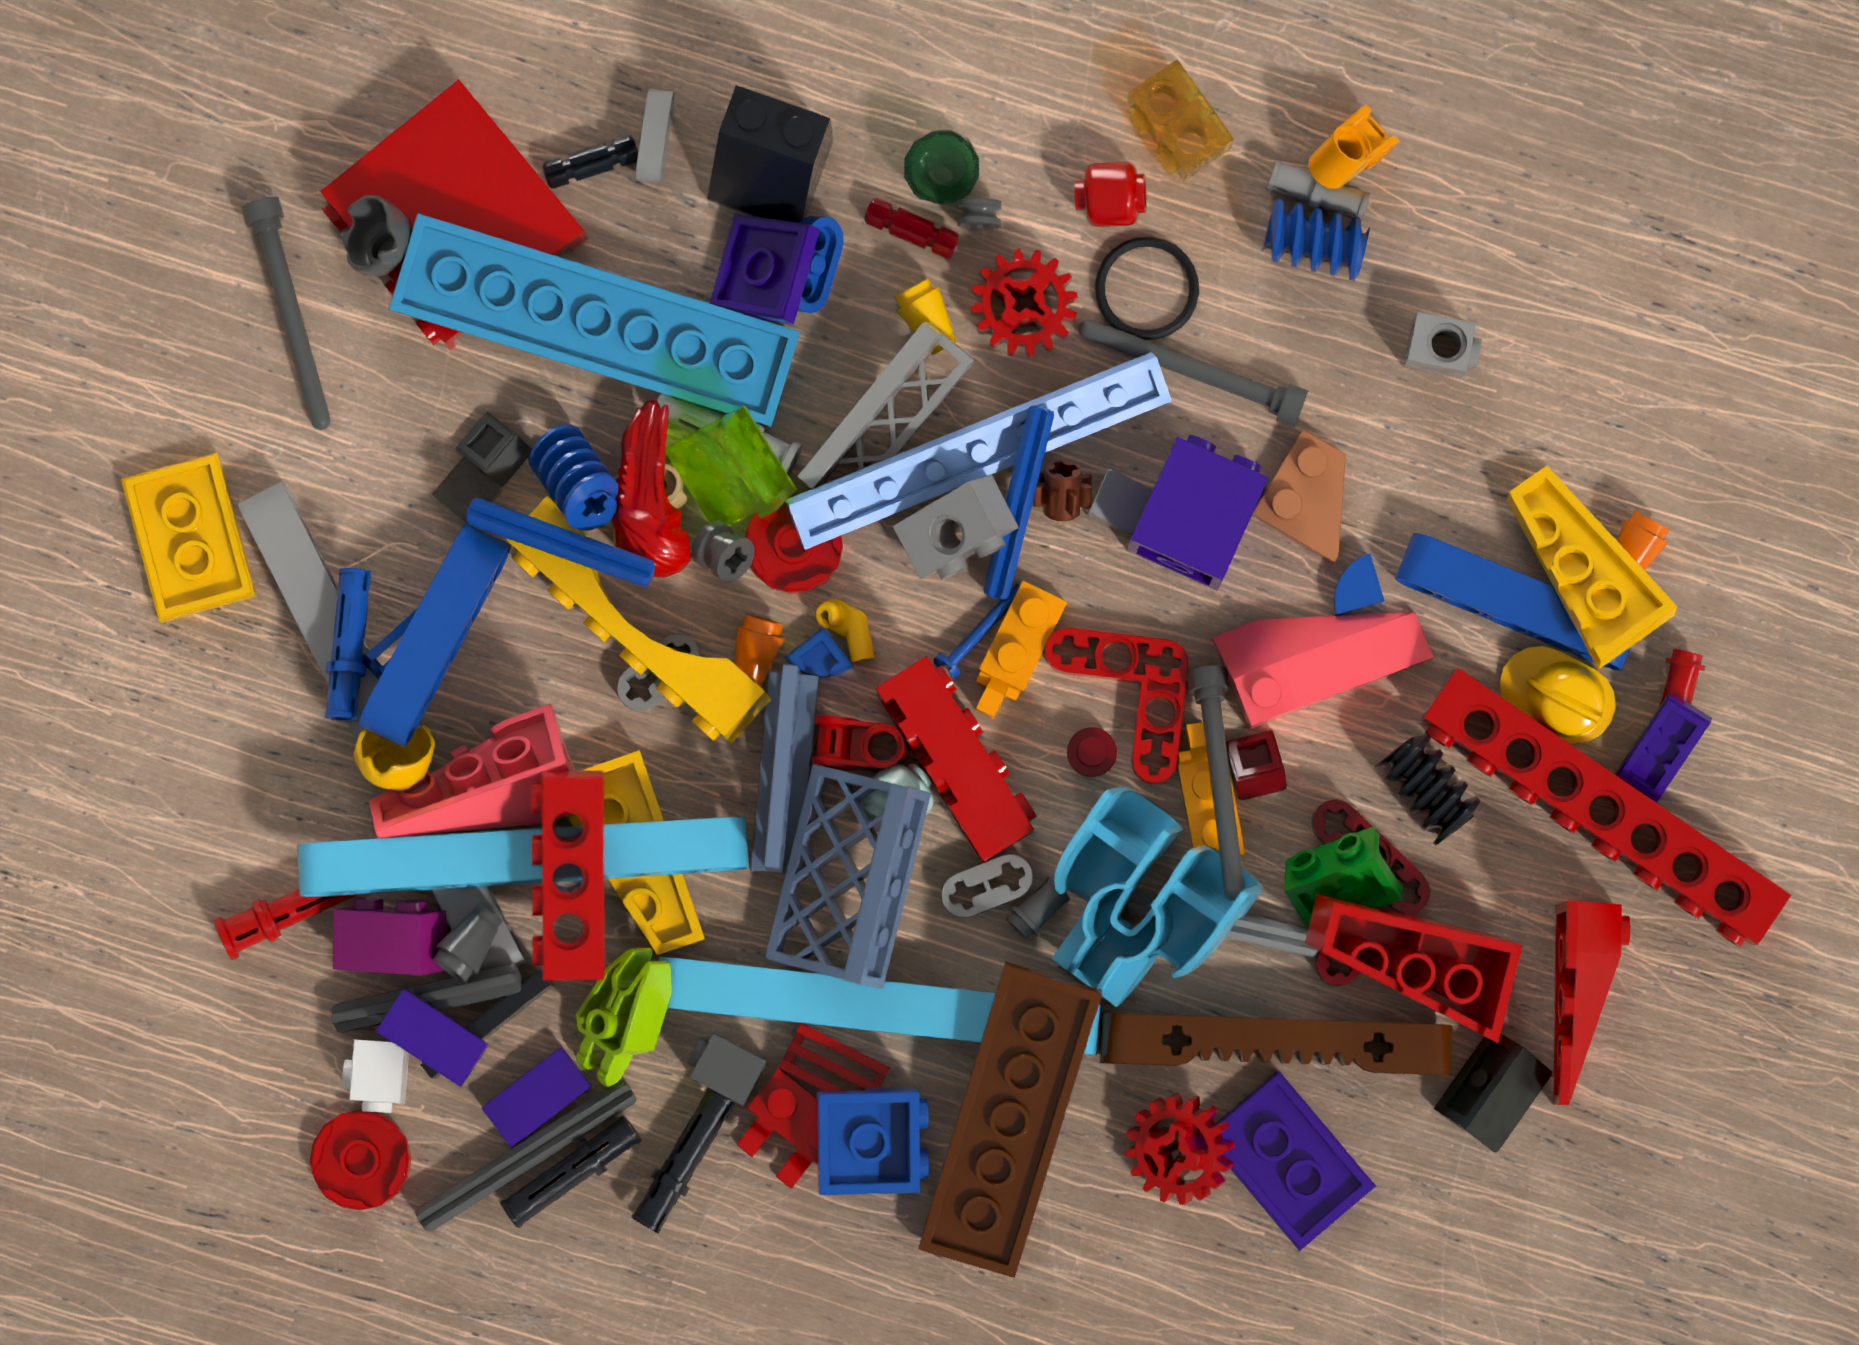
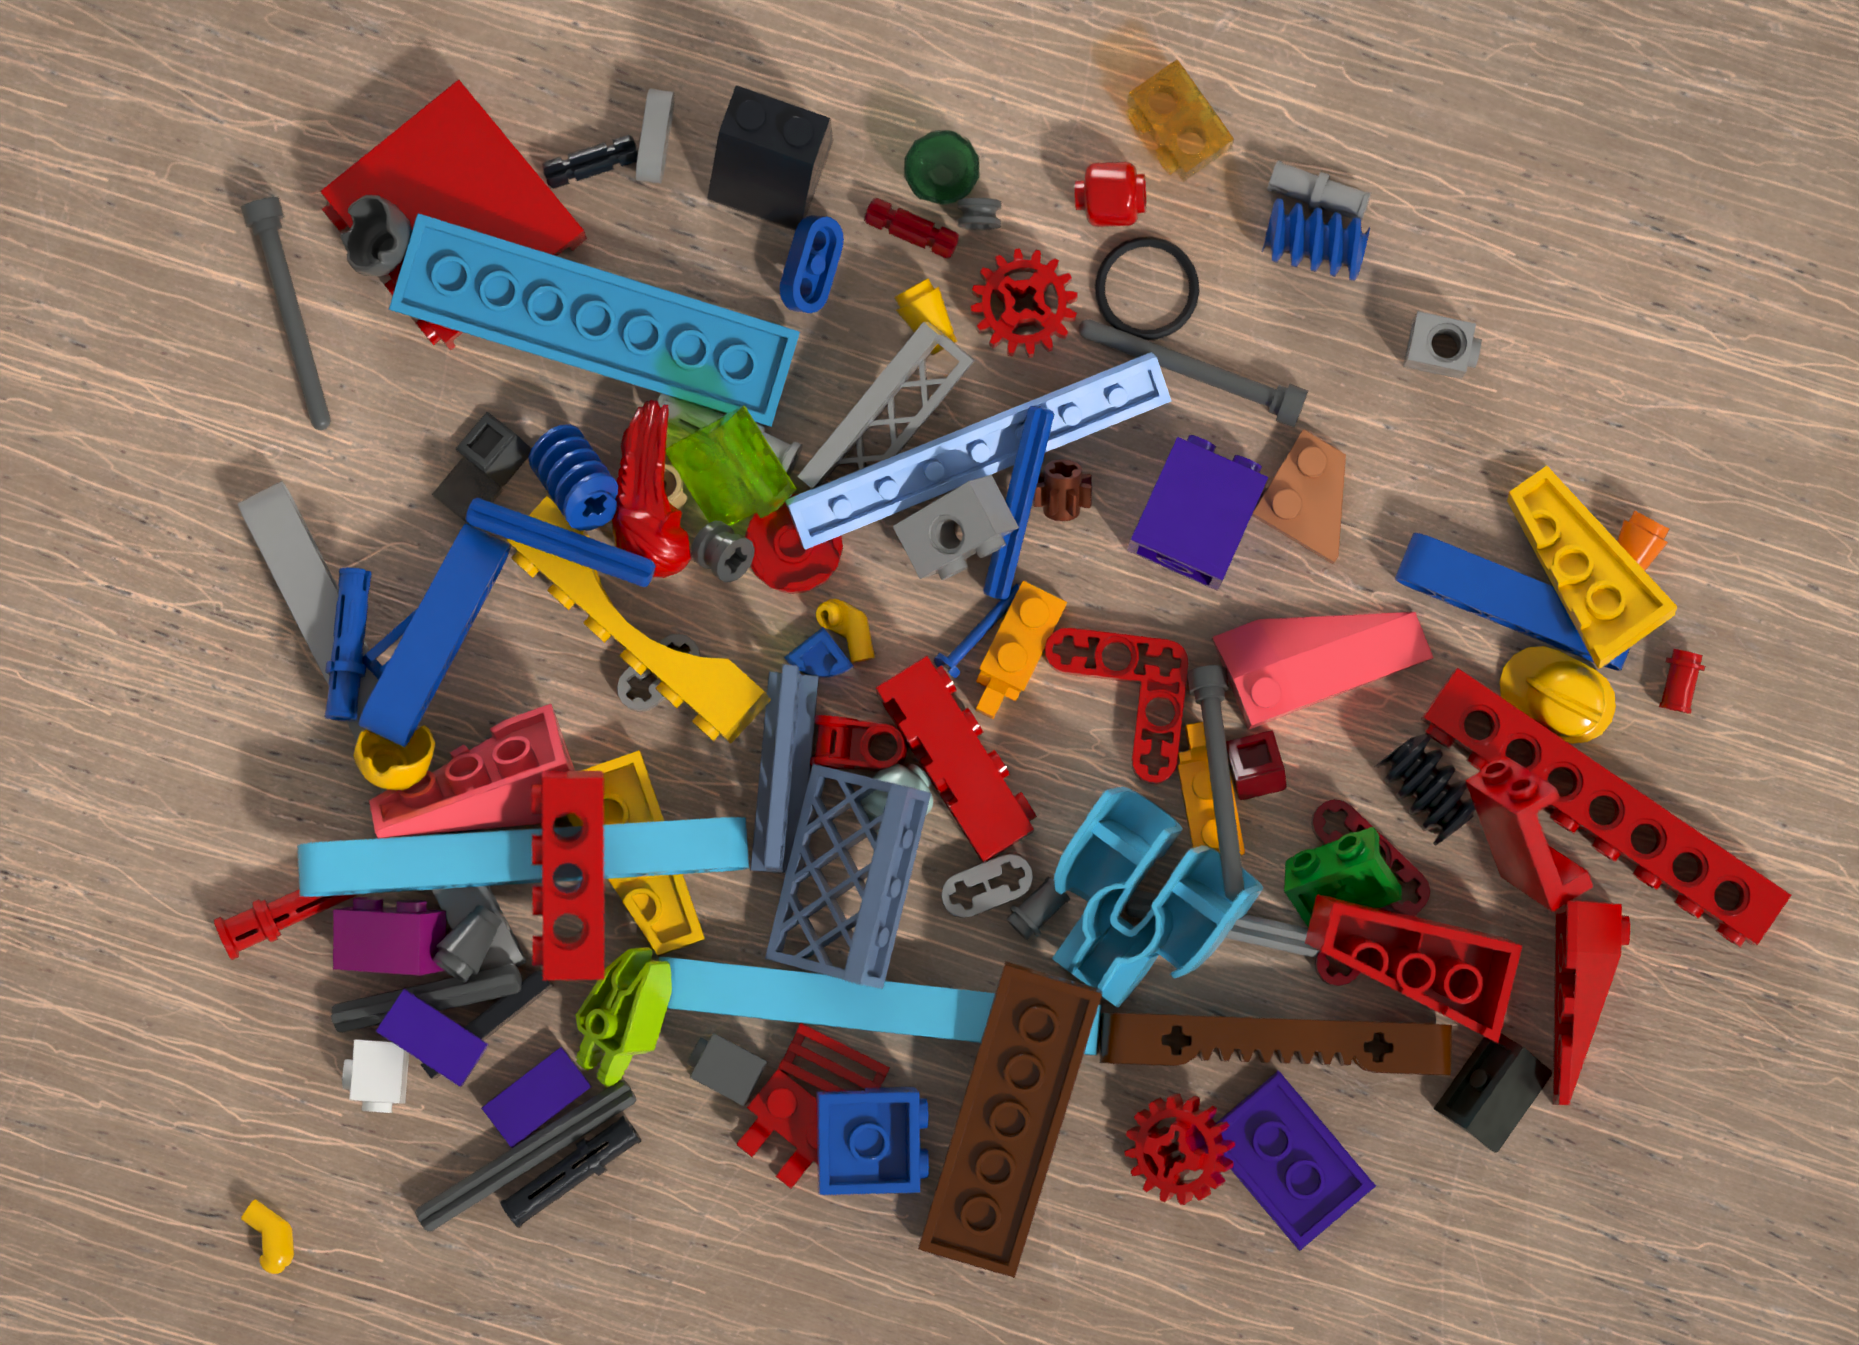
(189, 537): yellow tile -> none
(276, 1236): none -> yellow arm
(360, 1159): red tile -> none
(677, 1170): black pin -> none
(757, 646): orange cone -> none
(765, 267): dark purple tile -> none
(1091, 752): dark red plate -> none
(1120, 502): light grey slope -> none
(1351, 150): light orange piece -> none
(1357, 587): blue tile -> none
(1507, 808): none -> red panel
(1663, 746): dark purple plate -> none

